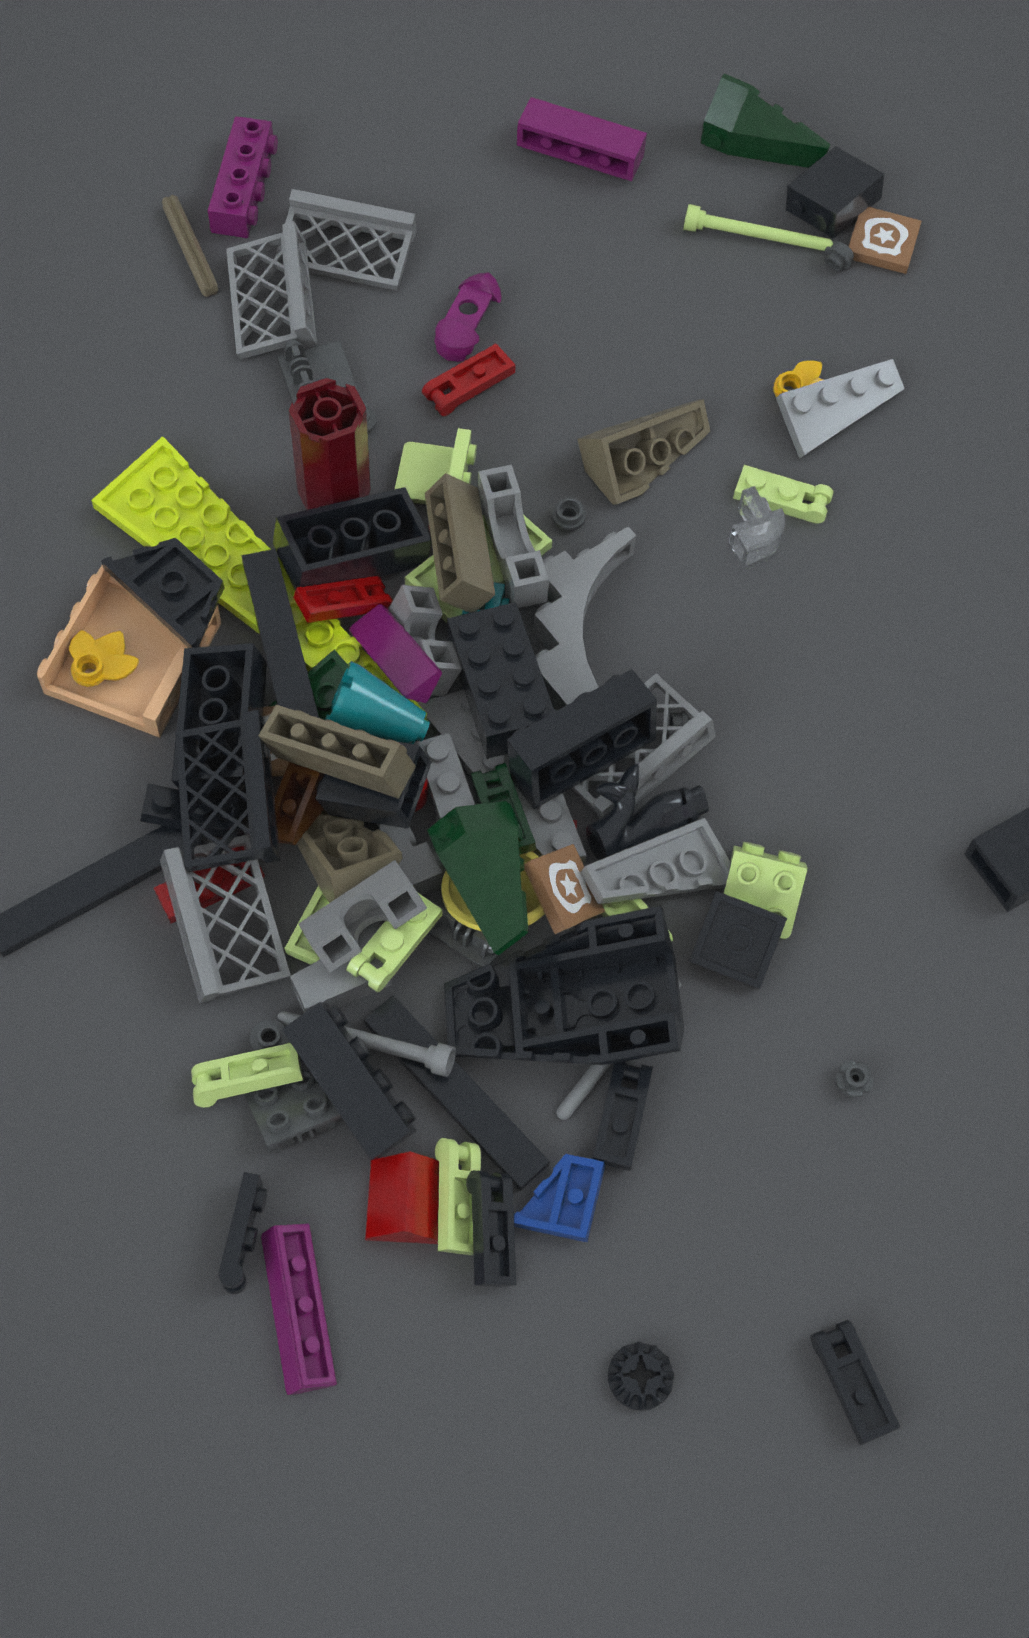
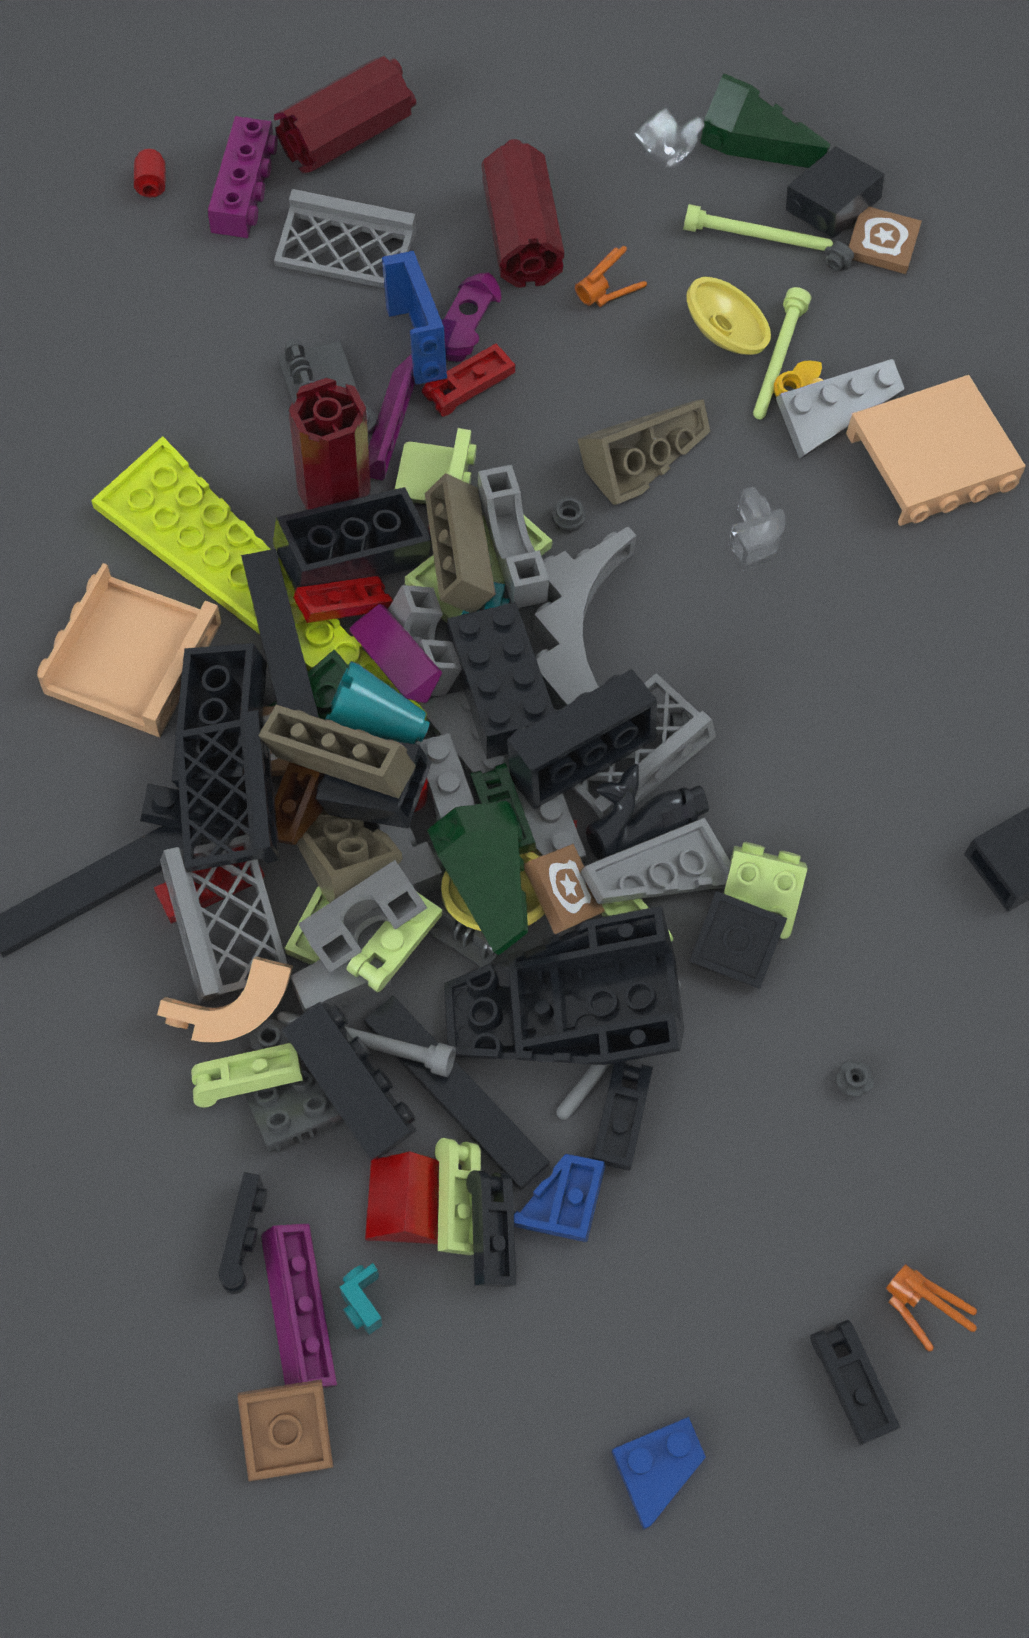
(103, 655): yellow plate -> none
(149, 173): none -> red brick
(171, 586): black wing -> none
(190, 246): dark tan axle -> none
(260, 997): none -> light nougat arch
(285, 1430): none -> medium nougat tile
(297, 292): light grey fence -> none
(344, 113): none -> dark red brick
(359, 1308): none -> teal bracket
(390, 419): none -> magenta slope
(408, 293): none -> blue panel
(522, 214): none -> dark red brick
(581, 139): magenta brick -> none
(594, 286): none -> orange plant
(627, 1389): black gear -> none
(658, 1467): none -> blue wing
(665, 140): none -> clear brick
(727, 316): none -> light yellow dish
(787, 494): yellowish green plate -> none
(795, 305): none -> yellowish green piece
(911, 1287): none -> orange plant
(938, 448): none -> light nougat panel

